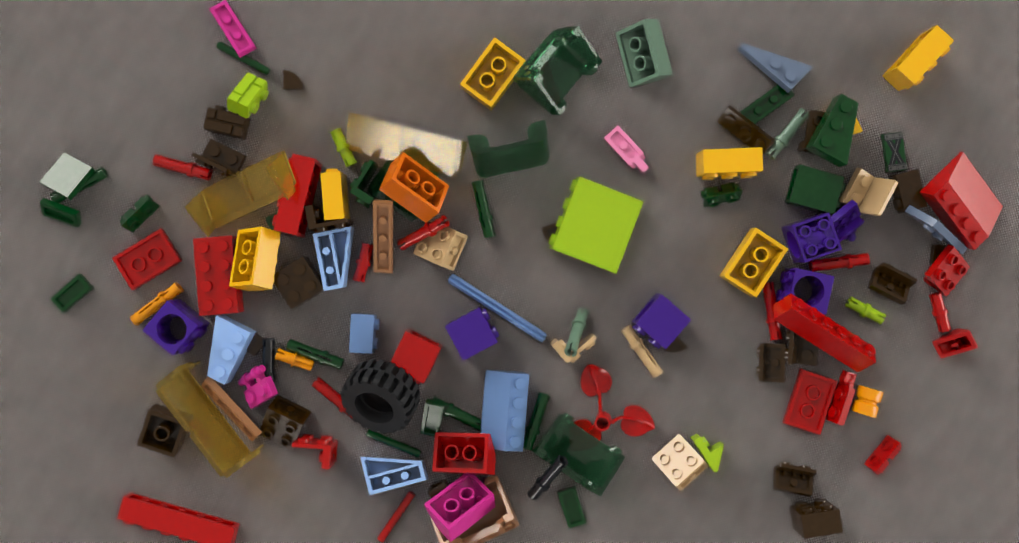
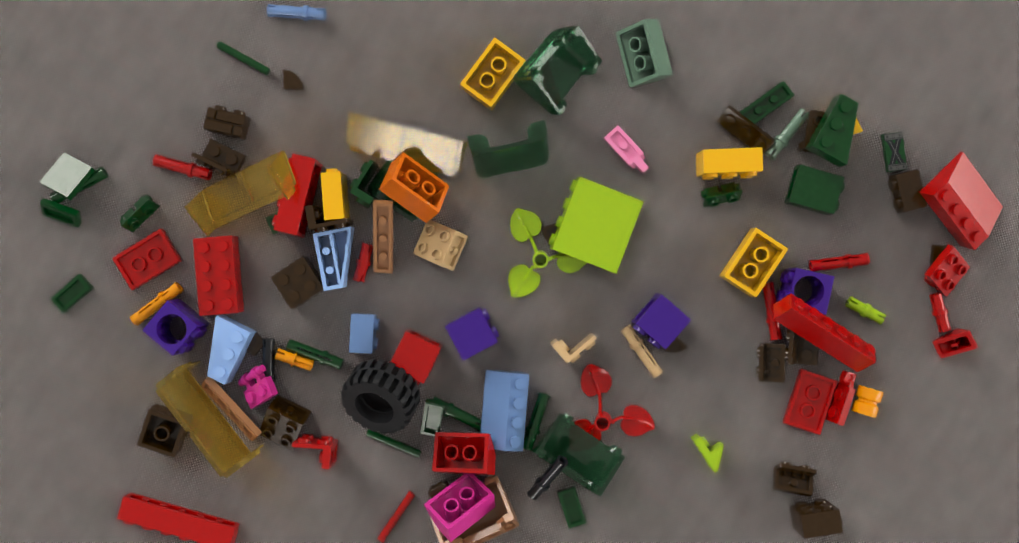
(232, 28): dark pink tile -> none
(247, 95): lime brick -> none
(255, 259): yellow brick -> none
(306, 13): none -> medium blue pin
(330, 393): red pin -> none
(343, 147): lime pin -> none
(392, 473): light blue wedge -> none
(427, 230): red pin -> none
(483, 208): dark green pin -> none
(497, 308): medium blue axle -> none
(522, 279): none -> lime plant
(578, 326): sand green pin -> none
(679, 462): tan bracket -> none
(782, 70): sand blue wing -> none
(811, 238): dark purple brick -> none
(847, 221): dark purple slope -> none
(868, 192): tan bracket -> none
(878, 459): red hinge -> none
(891, 283): dark brown bracket -> none
(918, 58): yellow brick -> none
(937, 229): sand blue wing -> none

